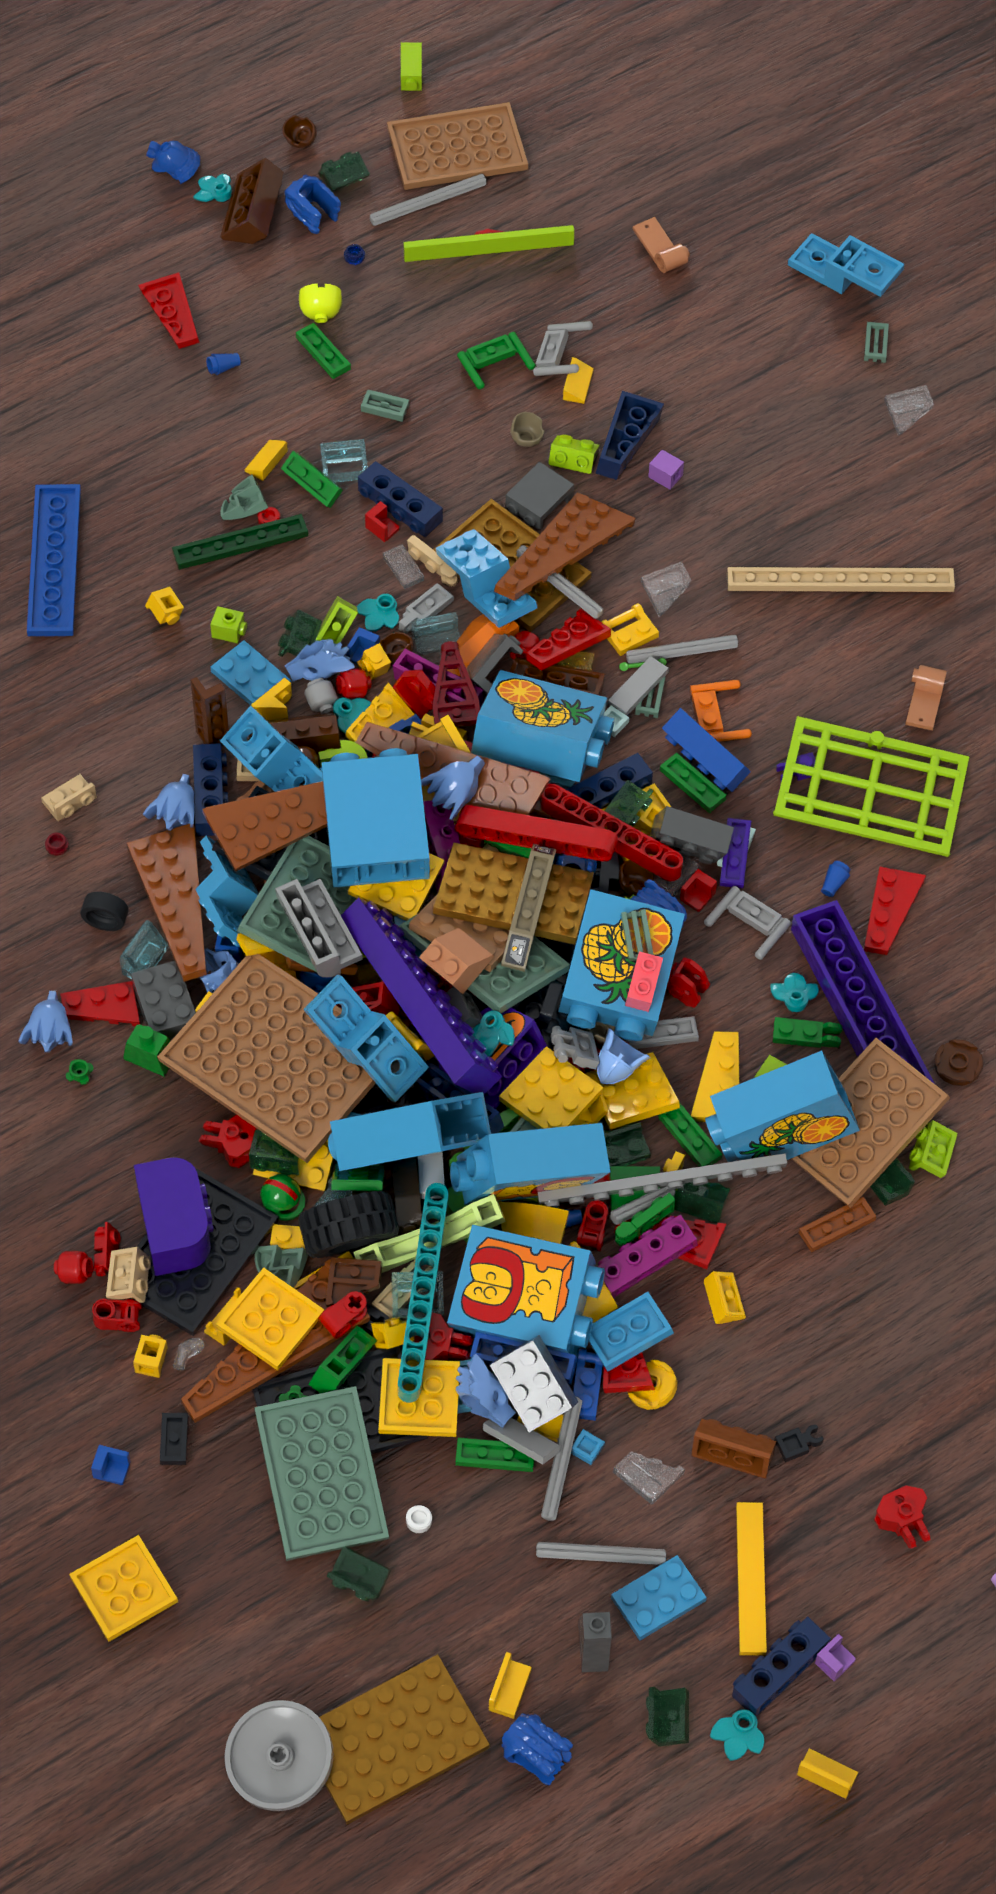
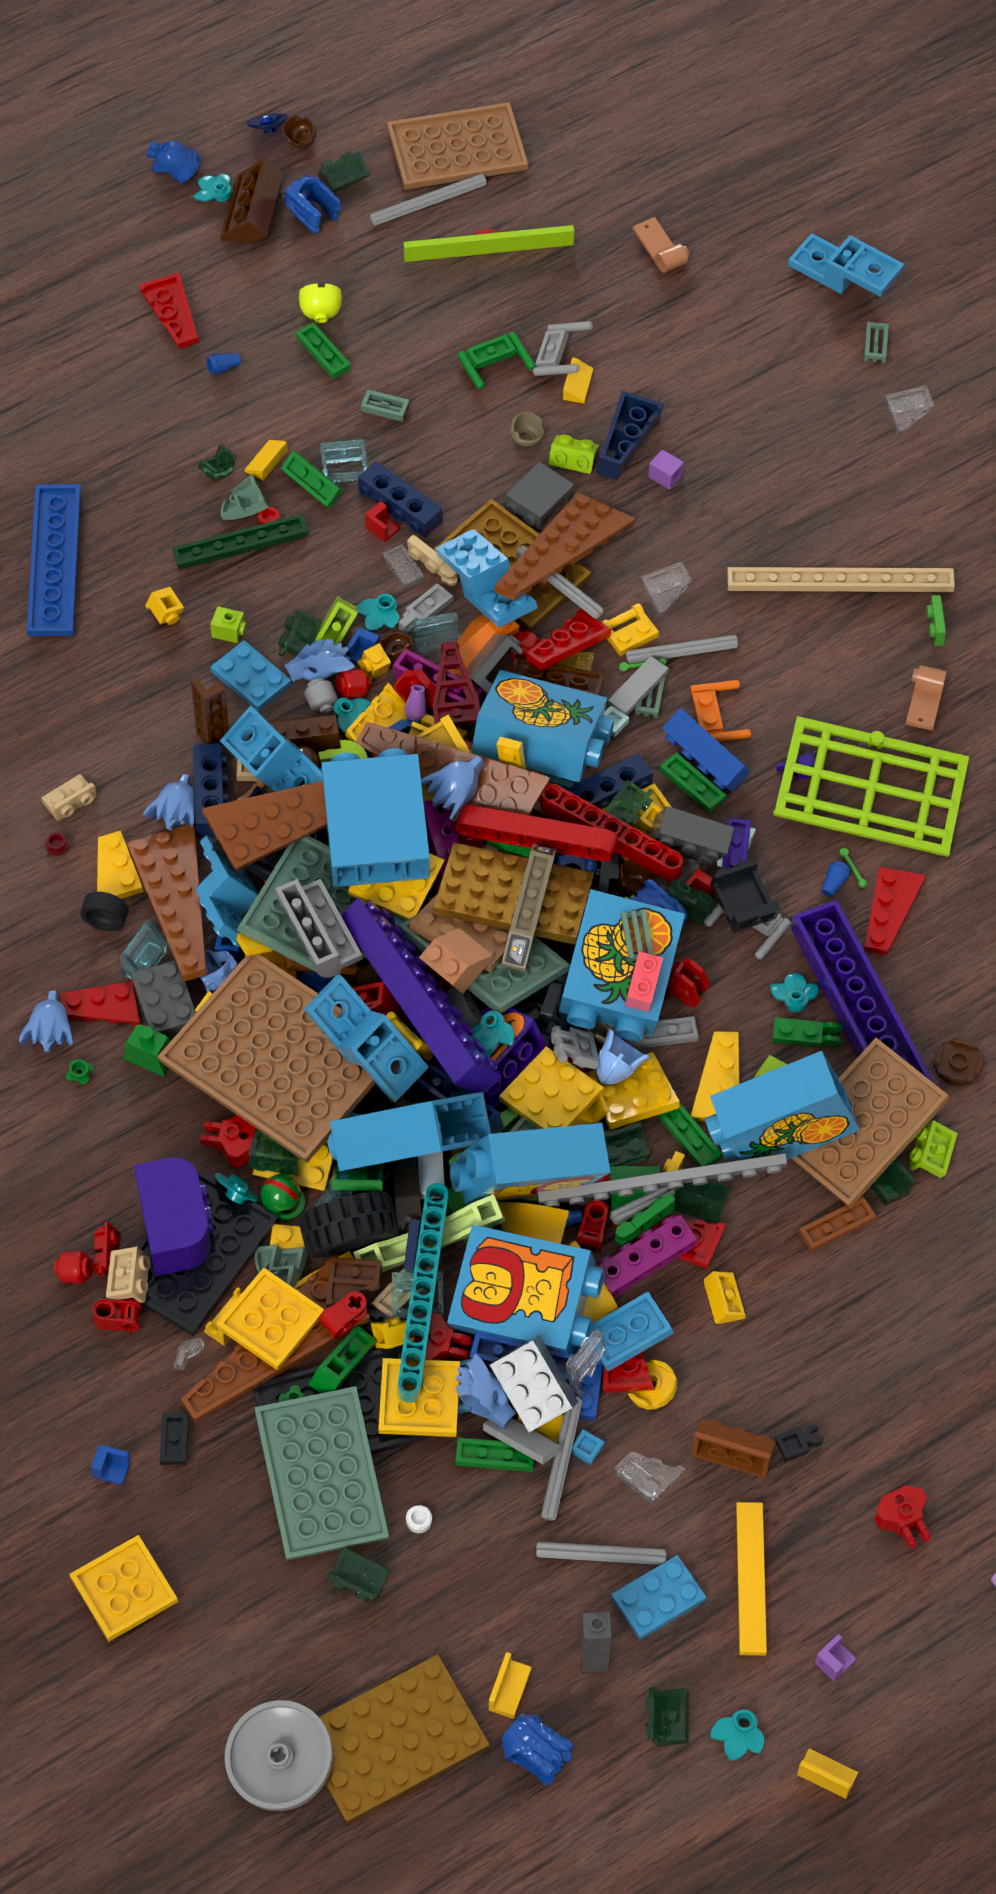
(116, 868): none -> yellow wing
(144, 1362): yellow brick -> none
(219, 464): none -> clear green bracket
(237, 1188): none -> teal plate
(268, 122): none -> clear blue dish
(272, 703): yellow slope -> none
(354, 254): clear blue plate -> none
(411, 66): lime slope -> none
(412, 1245): none -> dark blue tile
(416, 704): none -> medium lavender cone
(511, 752): none -> yellow plate
(585, 1361): none -> clear wing
(696, 903): none -> clear green bracket
(743, 896): none -> black panel
(758, 1698): dark blue brick -> none
(844, 853): none -> bright green hinge
(937, 626): none -> bright green plate

